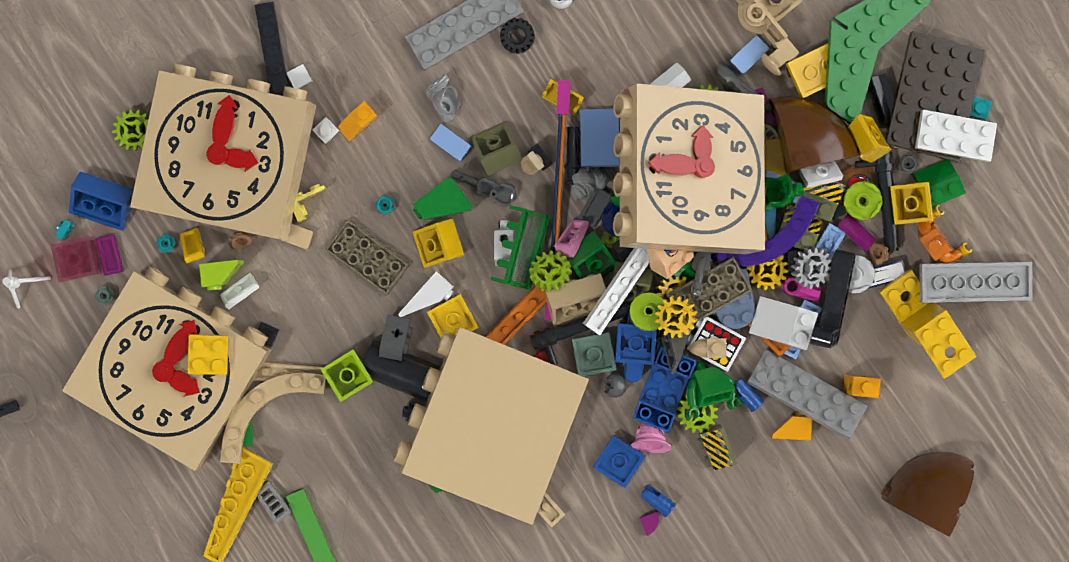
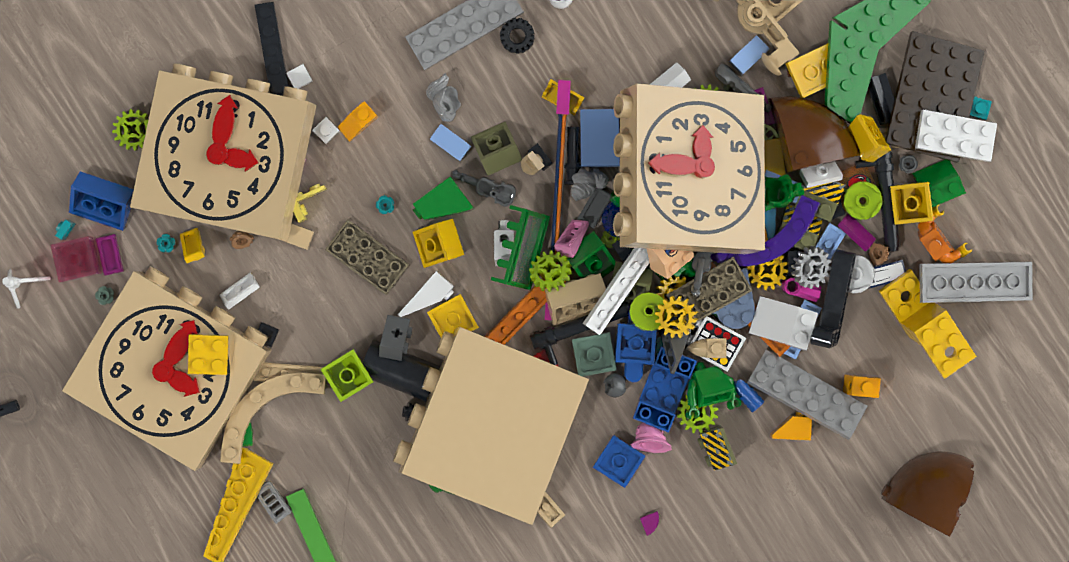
(218, 273): lime slope -> none
(657, 500): blue hinge -> none

